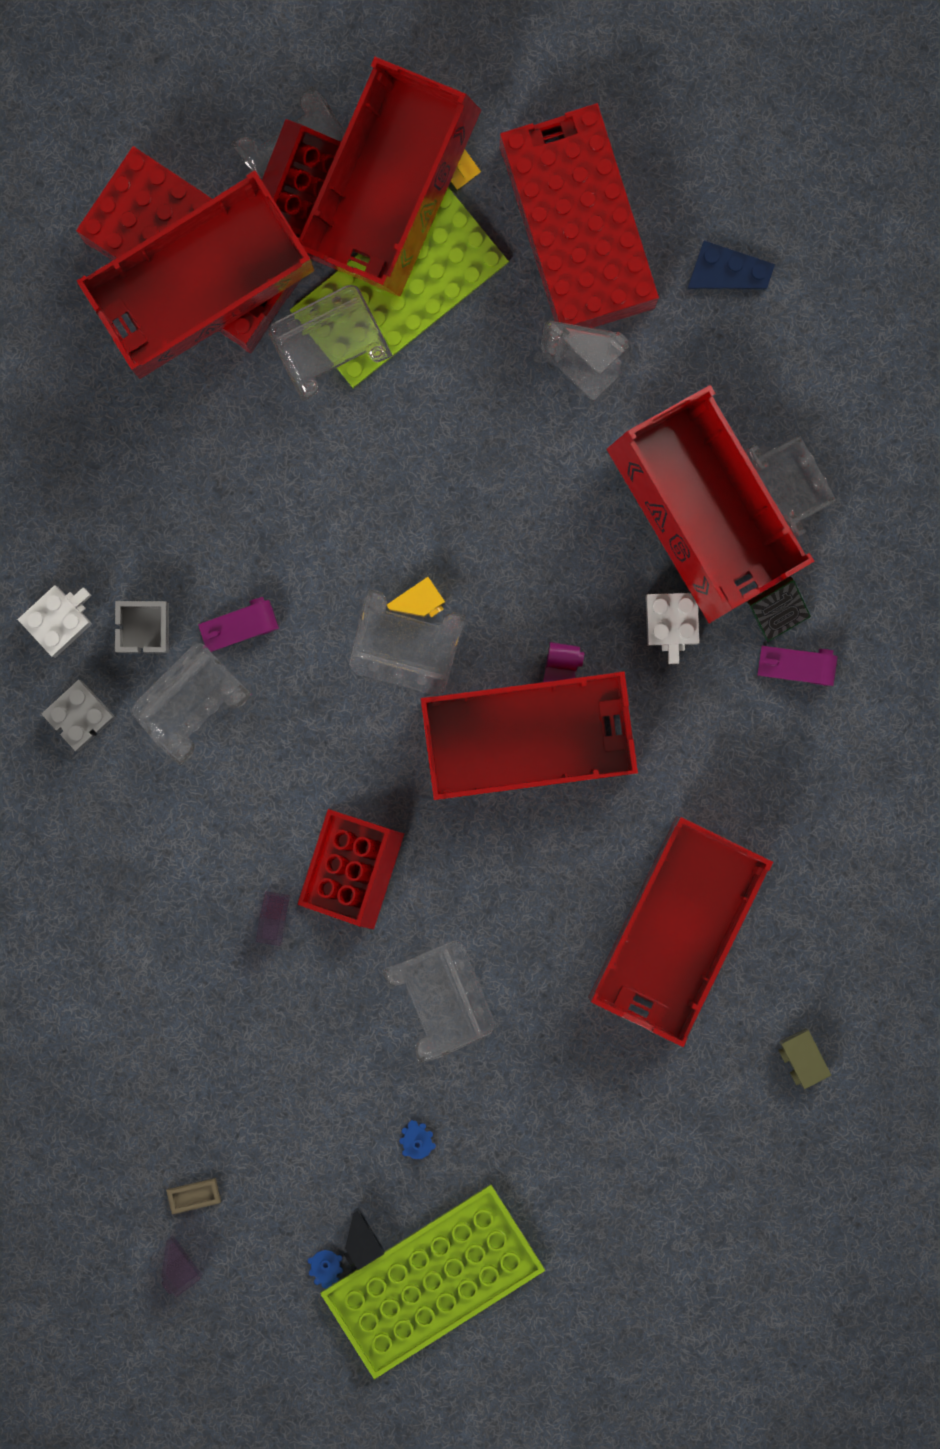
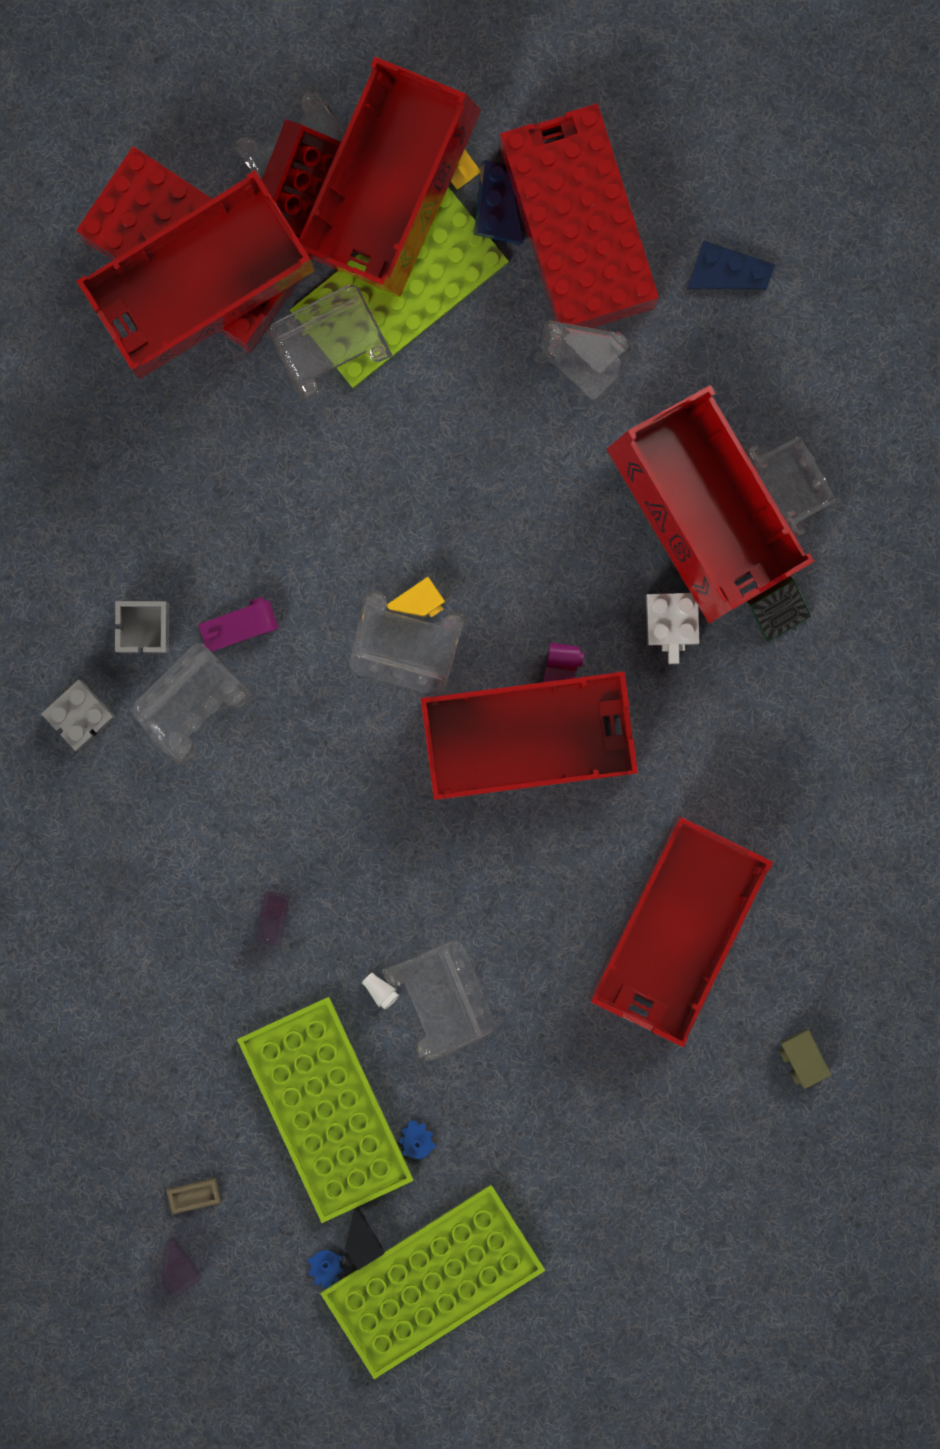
(57, 619): white hinge -> none
(325, 1109): none -> lime plate
(350, 869): red slope -> none
(381, 992): none -> white cone
(496, 205): none -> dark blue wing
(798, 665): magenta door -> none

